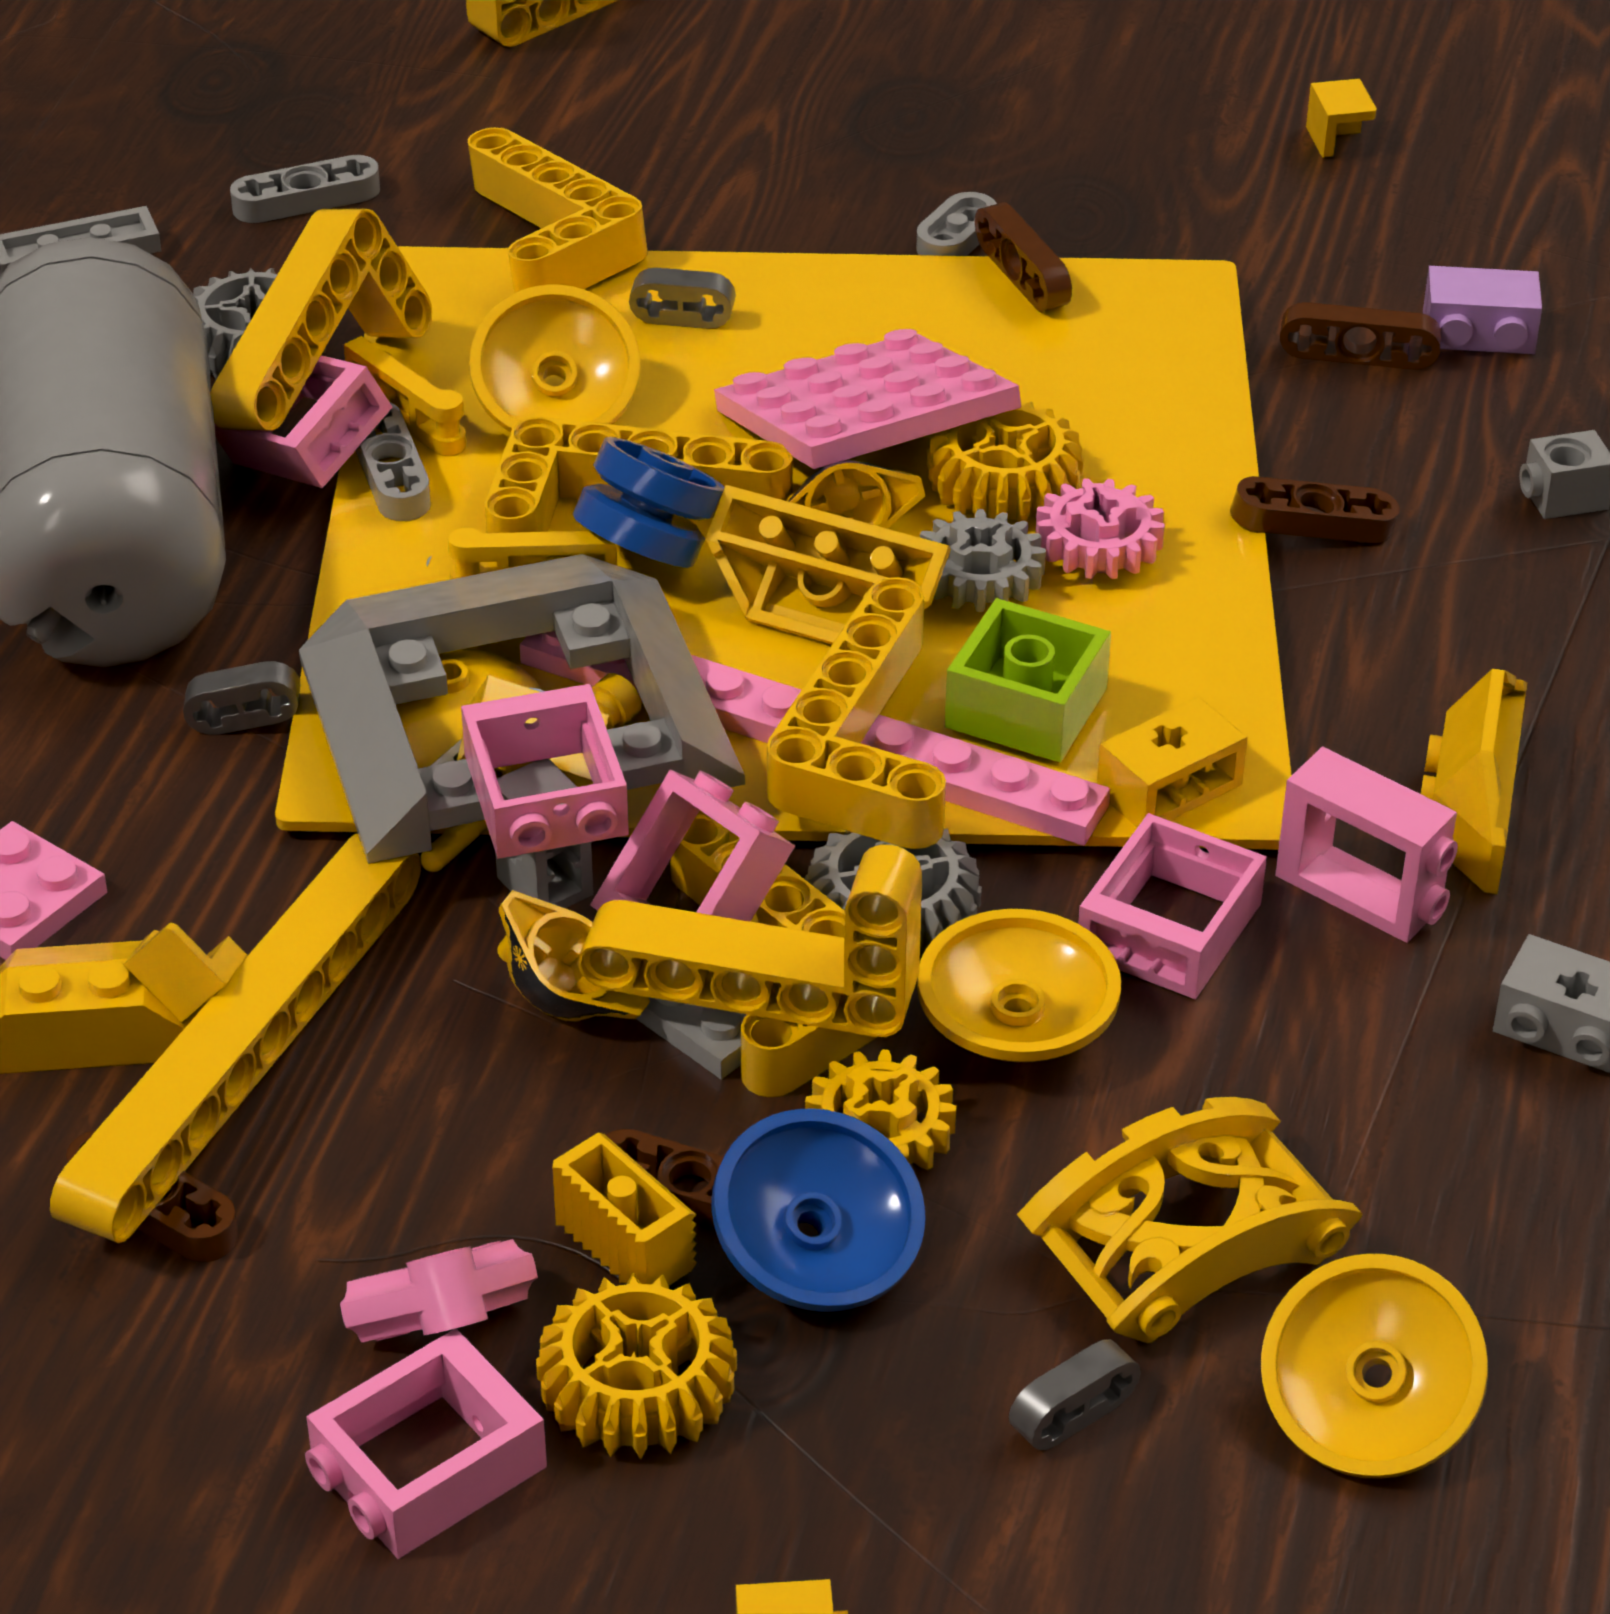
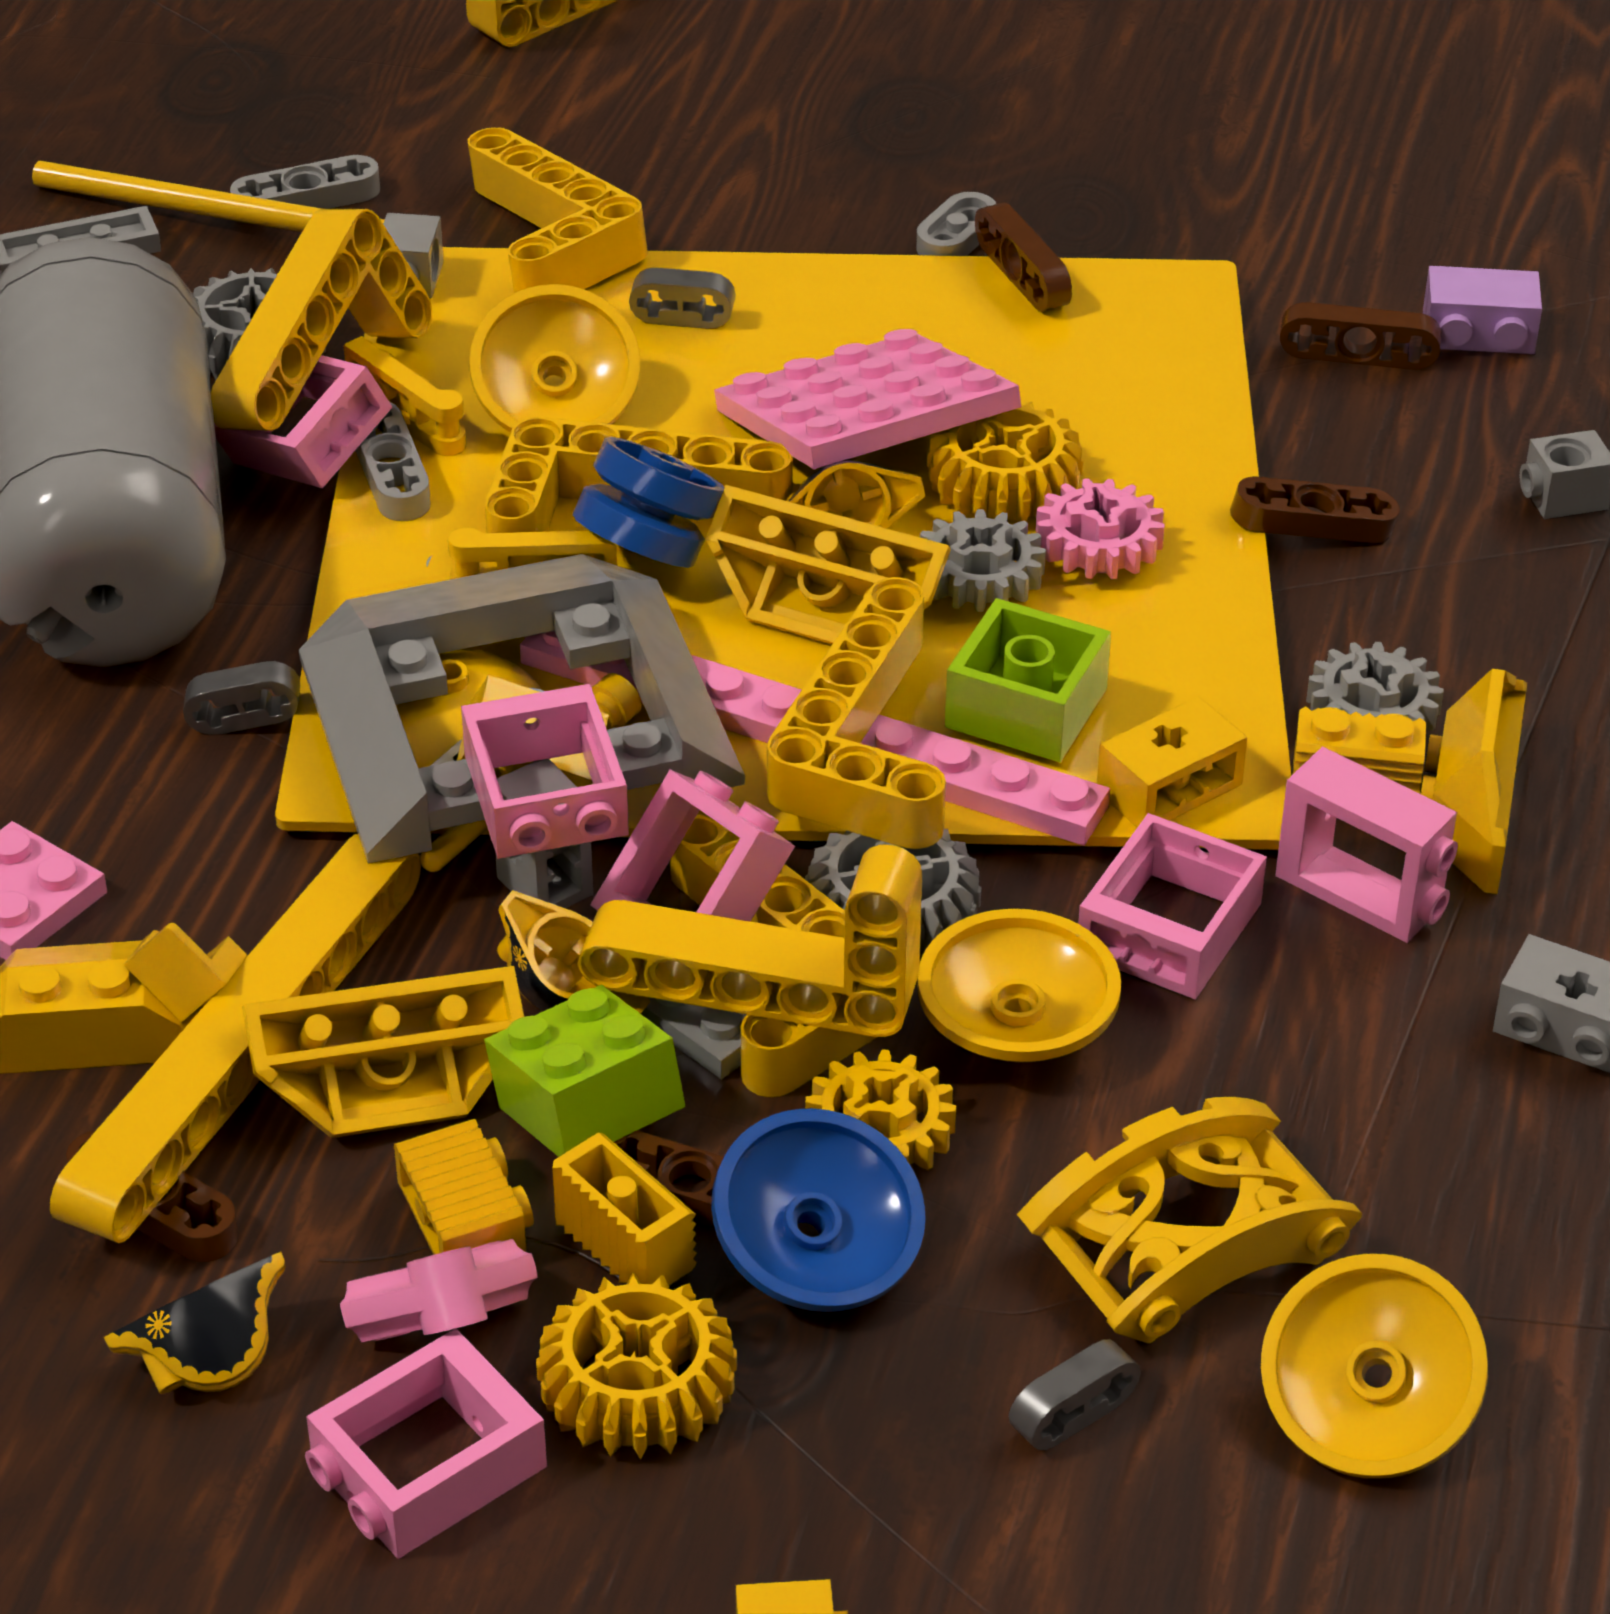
(172, 196): none -> yellow piece
(208, 1336): none -> hat
(383, 1050): none -> yellow wedge
(420, 243): none -> light grey brick
(461, 1189): none -> yellow brick
(585, 1070): none -> lime brick
(1337, 110): yellow panel -> none
(1376, 684): none -> light grey gear
(1384, 743): none -> yellow brick

